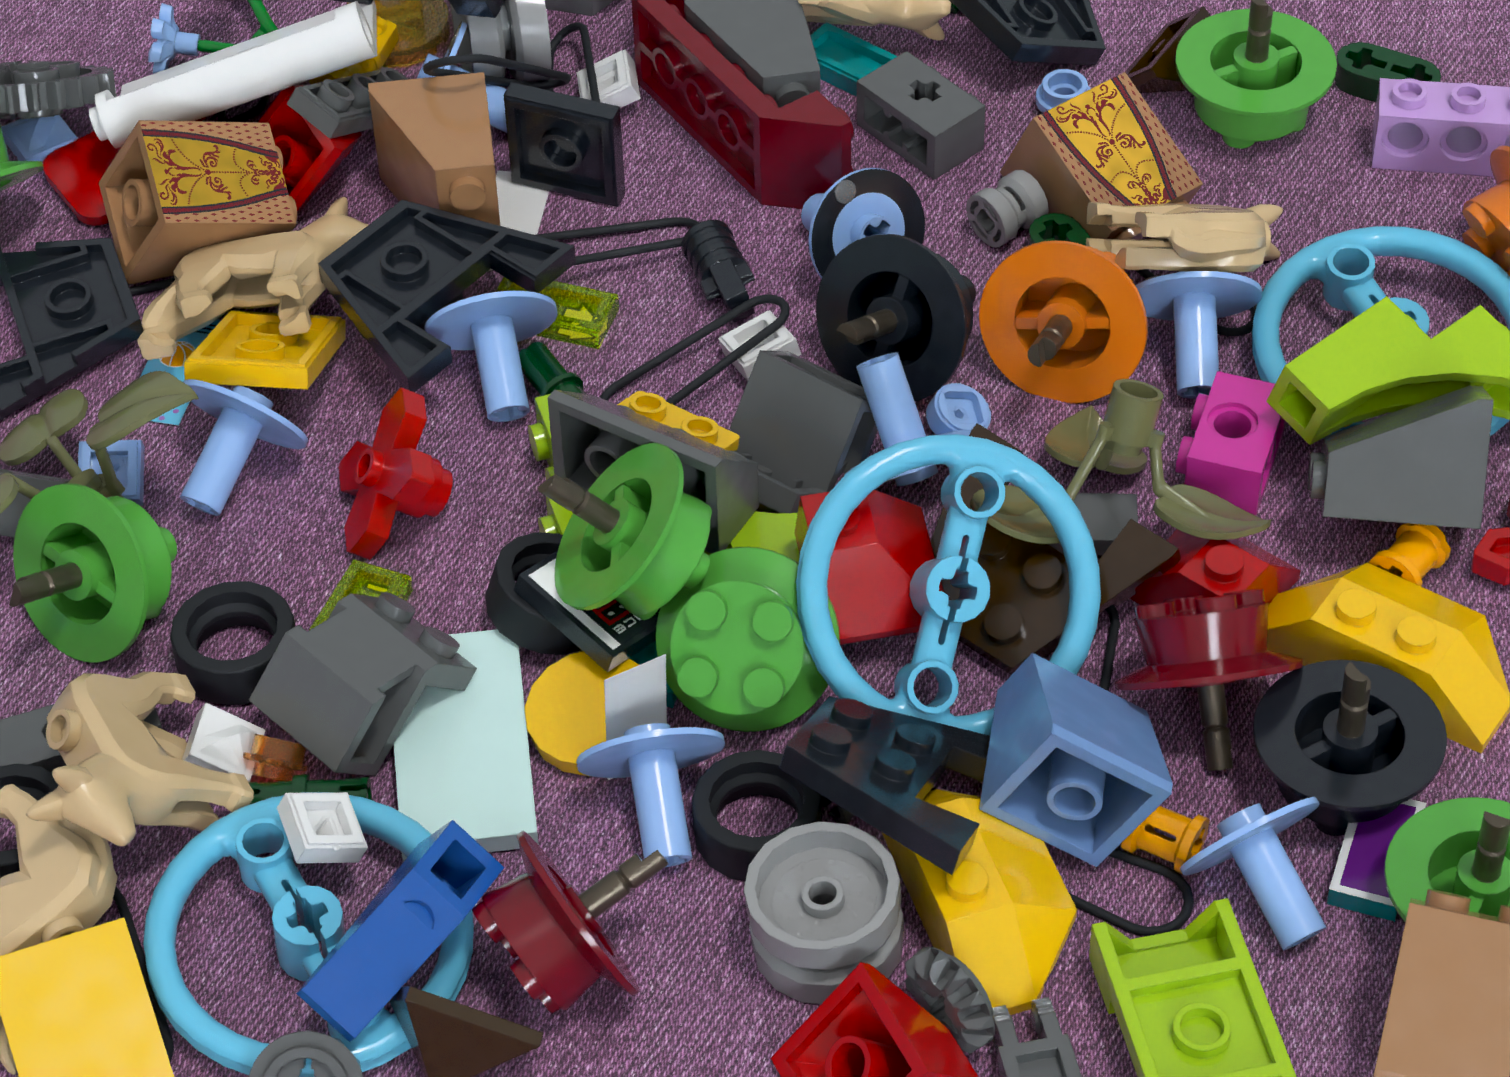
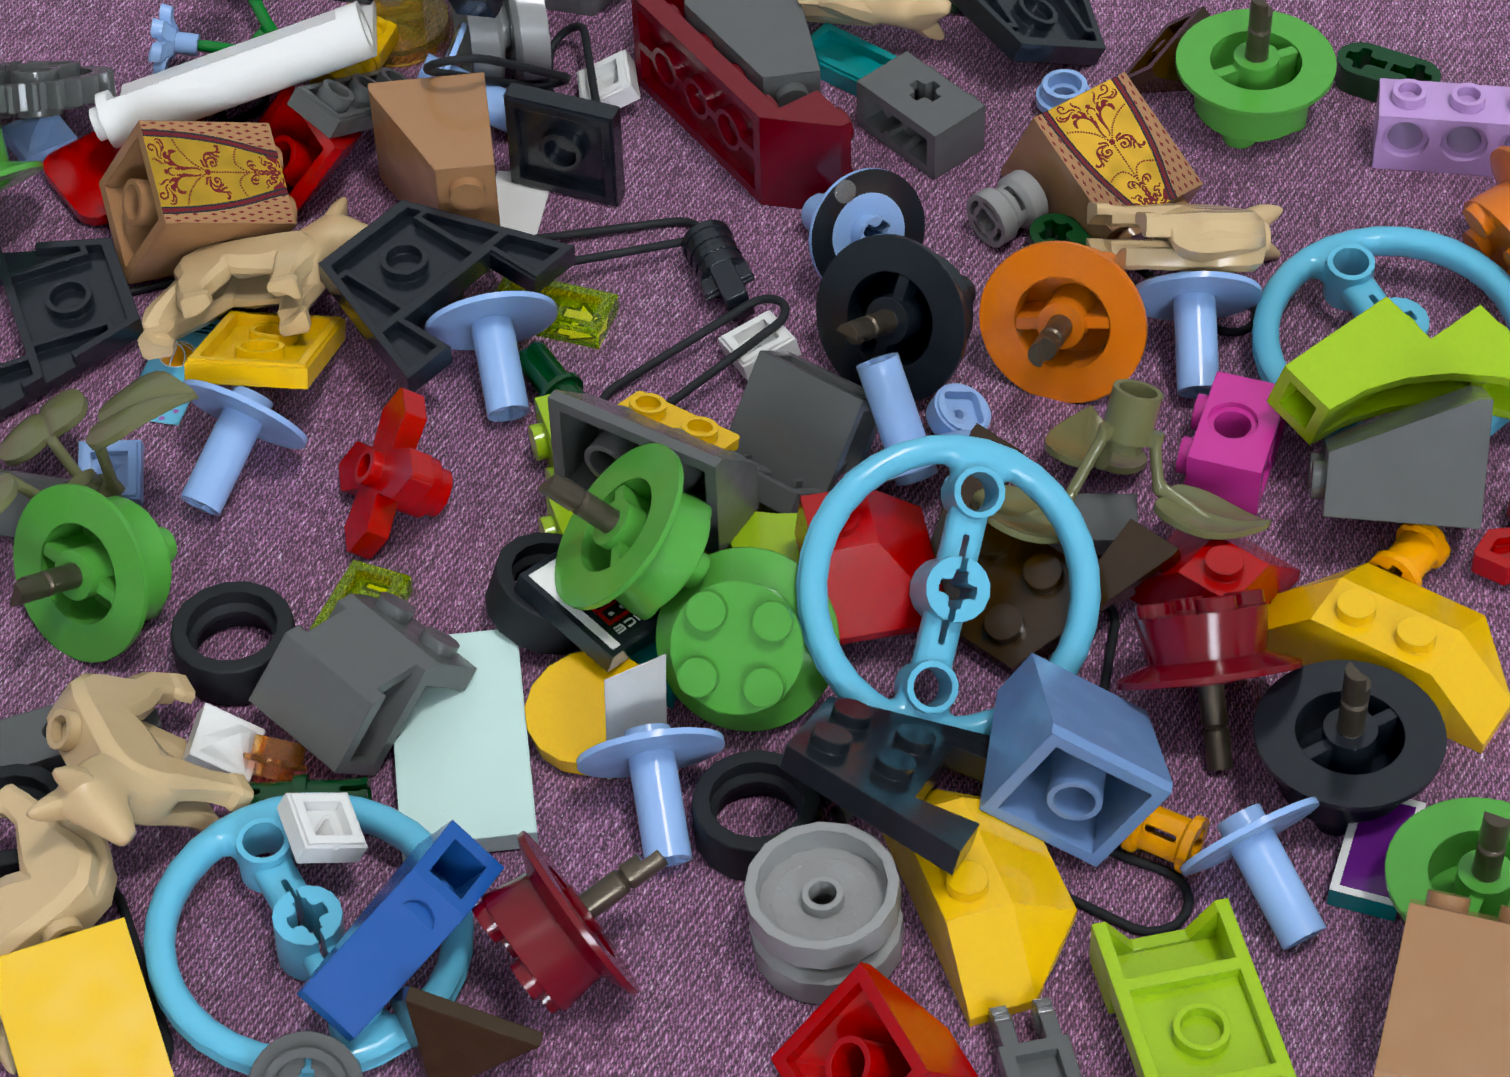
(952, 996): dark grey gear -> none

